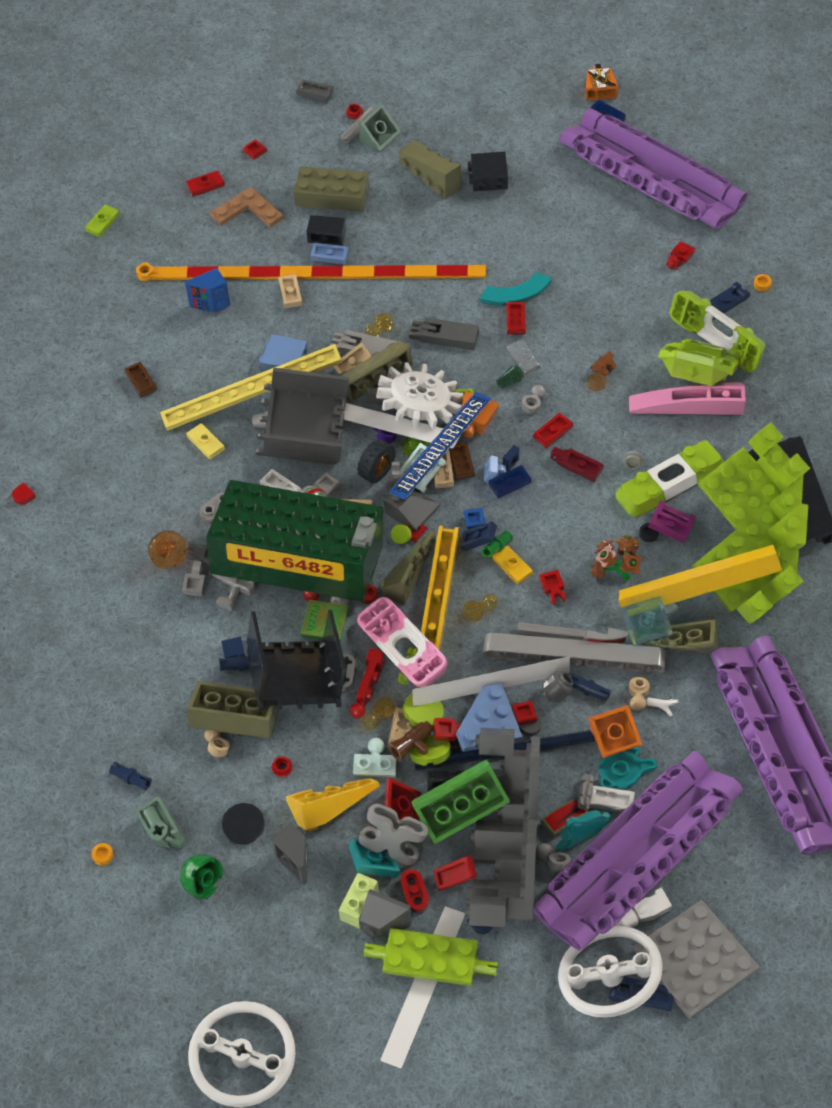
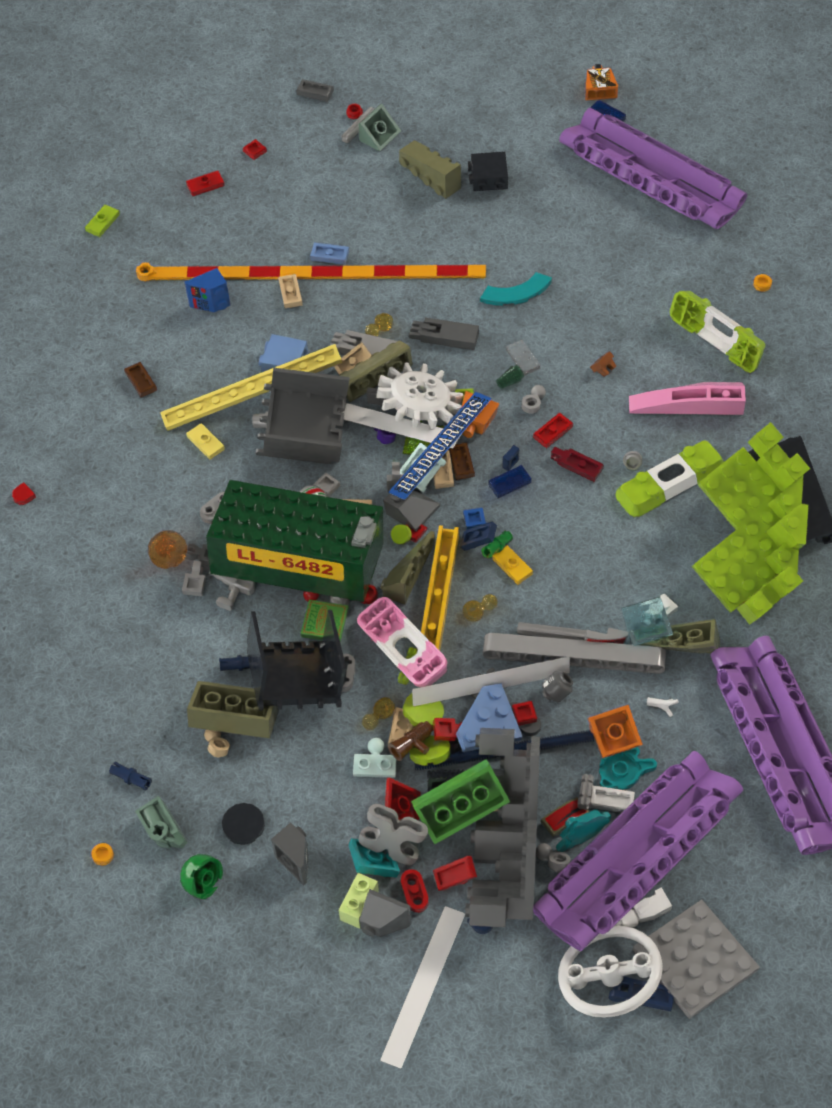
(233, 647): dark blue tile -> none
(245, 200): medium nougat plate -> none
(251, 1057): white piece -> none
(276, 480): white plate -> none
(279, 761): red plate -> none
(318, 808): yellow wedge -> none
(331, 189): olive brick -> none
(331, 230): black brick -> none
(374, 666): red plate -> none
(376, 461): black wheel -> none
(430, 957): lime plate -> none
(493, 469): light blue tile -> none
(515, 318): red plate -> none
(552, 584): red plate -> none
(590, 688): dark blue pin -> none
(596, 382): clear orange tile -> none
(607, 558): dark orange plant -> none
(638, 701): tan plate -> none
(648, 534): black tile -> none
(671, 522): magenta plate -> none
(681, 253): red plate -> none
(698, 361): lime piece -> none
(705, 578): yellow tile -> none
(726, 300): dark blue plate -> none

